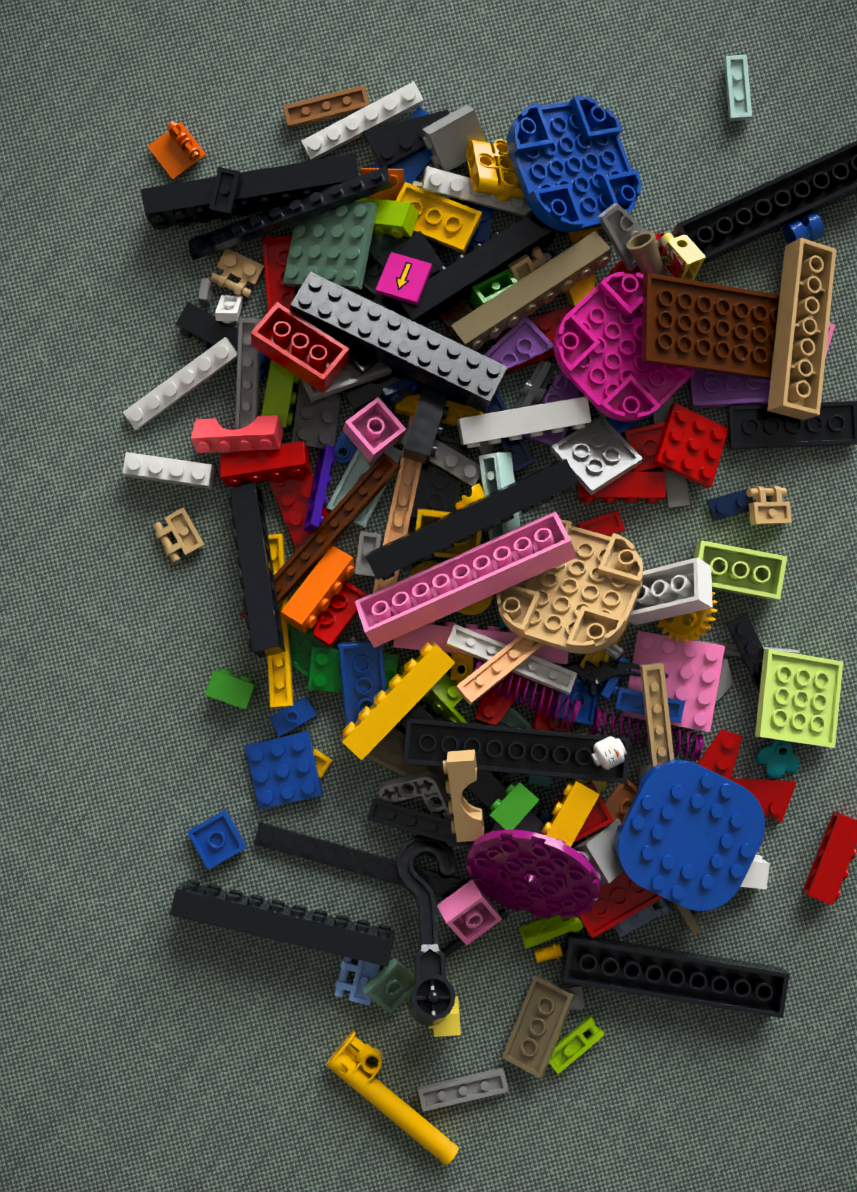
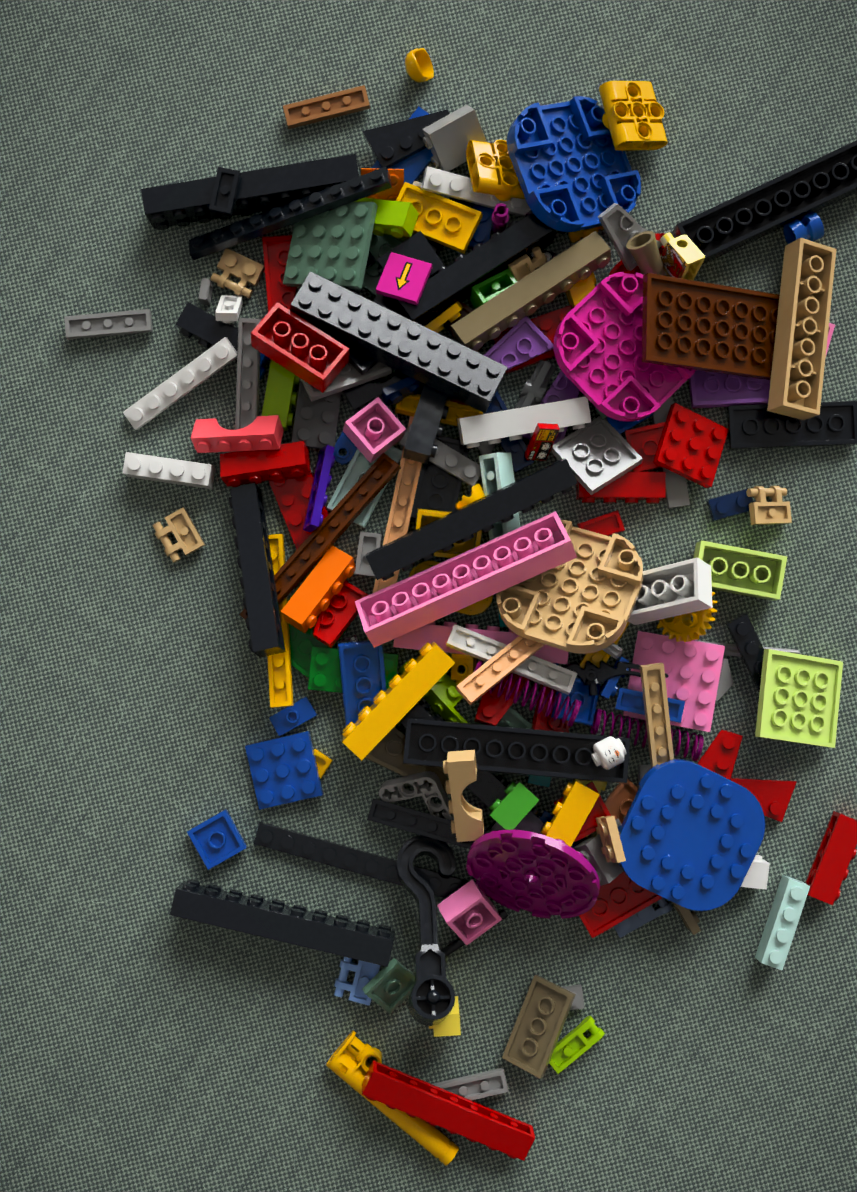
(108, 324): none -> light grey plate
(176, 150): orange hinge -> none
(231, 688): bright green brick -> none
(362, 120): white plate -> none
(419, 65): none -> yellow hair
(448, 1110): none -> red brick
(450, 314): none -> yellow plate
(499, 219): none -> magenta pin
(541, 441): none -> tile
(546, 929): lime plate -> none
(548, 953): yellow pin -> none
(610, 839): none -> tan plate
(633, 115): none -> yellow connector
(674, 975): black brick -> none
(738, 87): light aqua plate -> none
(778, 762): teal plate -> none
(782, 922): none -> light aqua brick

